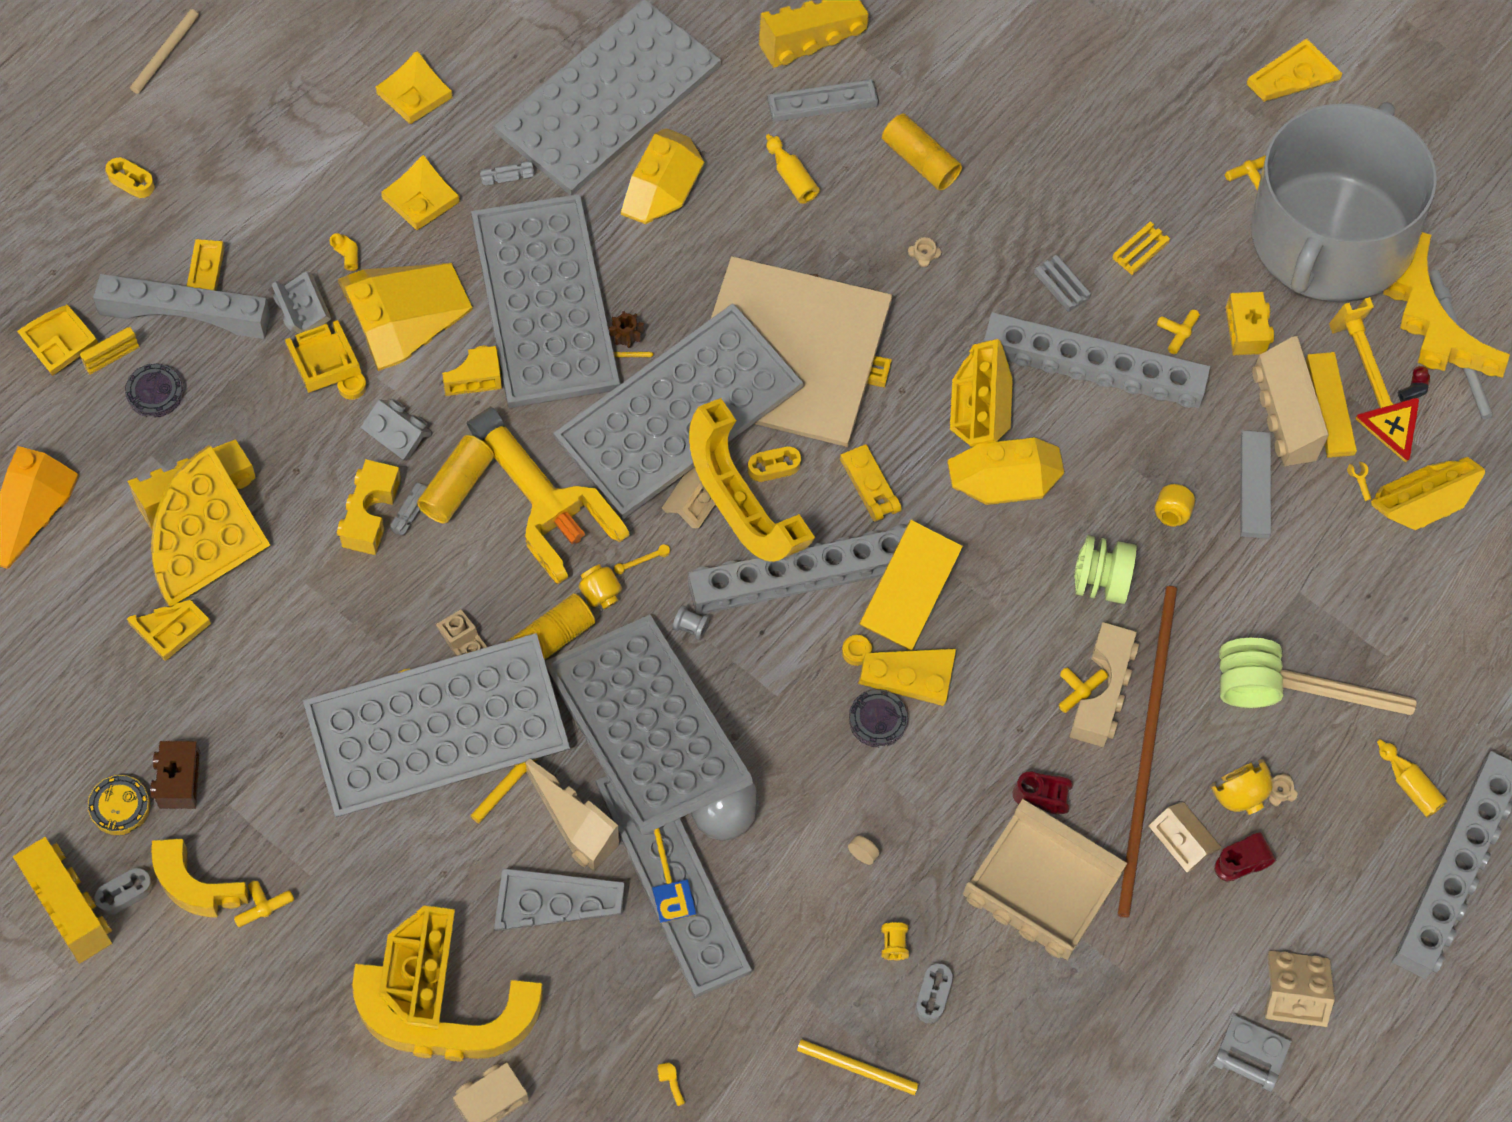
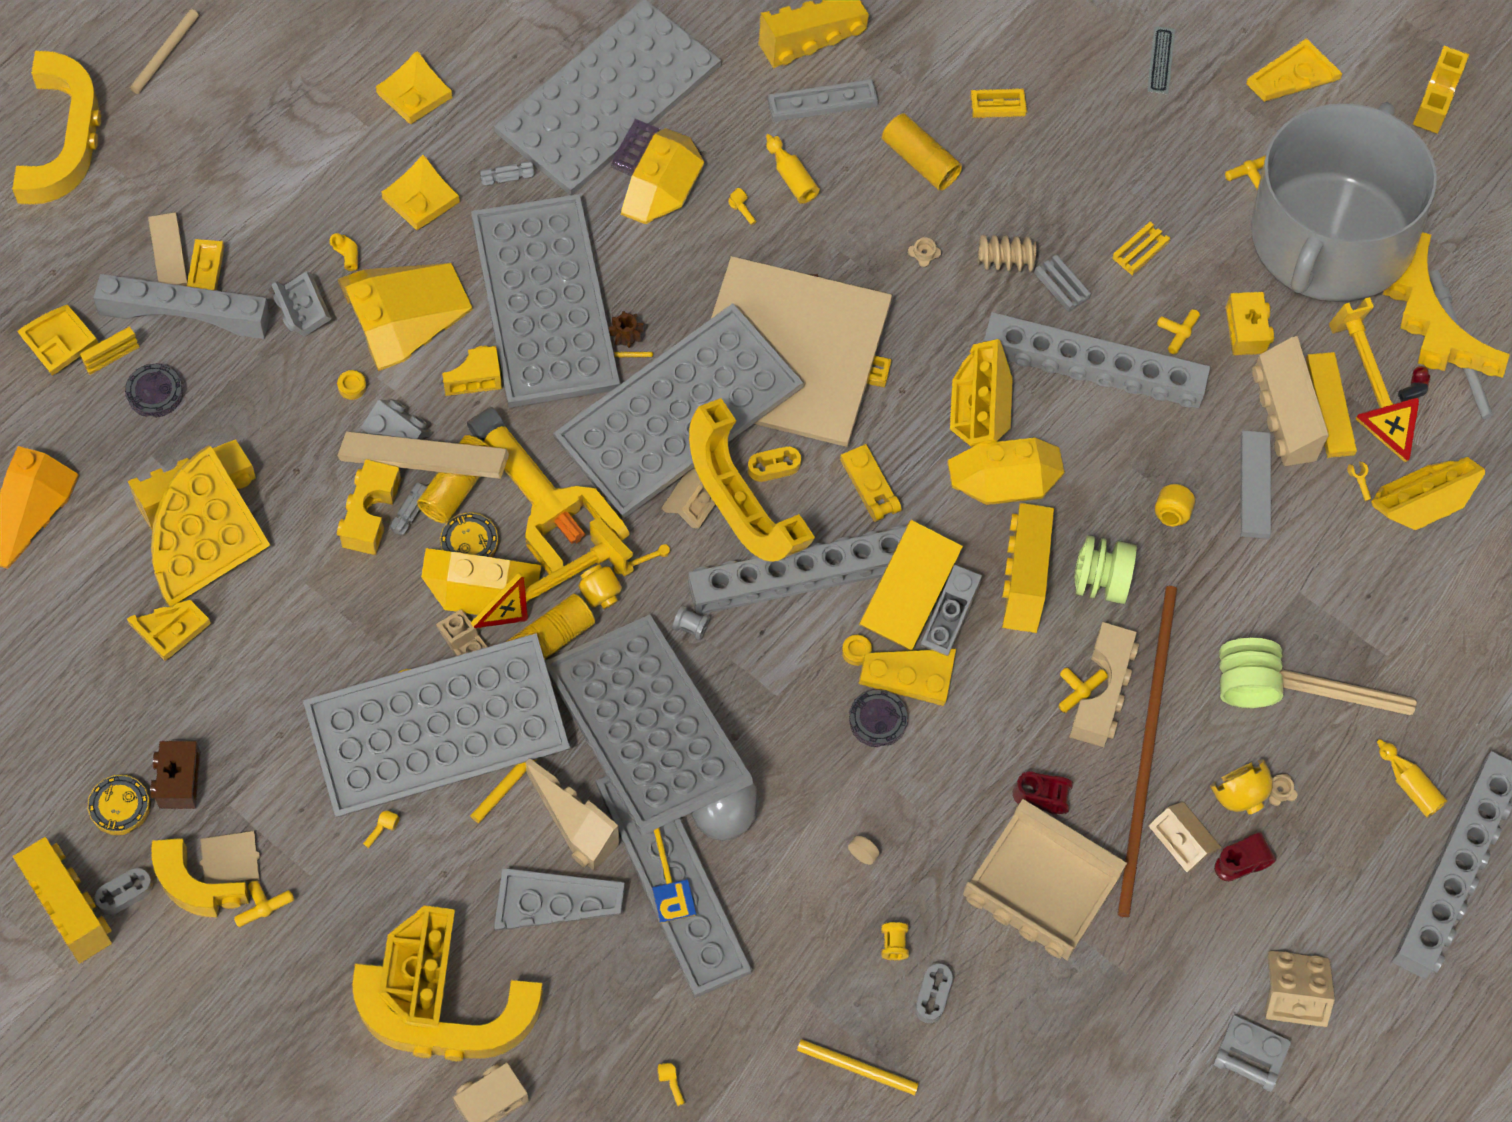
(66, 172): none -> yellow arch
(127, 180): yellow beam -> none
(168, 249): none -> tan tile
(230, 858): none -> tan piece
(323, 357): yellow container -> none
(386, 820): none -> yellow hand
(424, 454): none -> tan tile
(470, 535): none -> tile
(471, 580): none -> yellow wedge
(511, 602): none -> yellow piece
(618, 161): none -> clear purple slope
(736, 202): none -> yellow hand
(951, 610): none -> light grey slope
(999, 106): none -> yellow tile
(1006, 252): none -> tan piece
(1027, 567): none -> yellow wedge
(1161, 60): none -> sticker
(1440, 89): none -> yellow arch

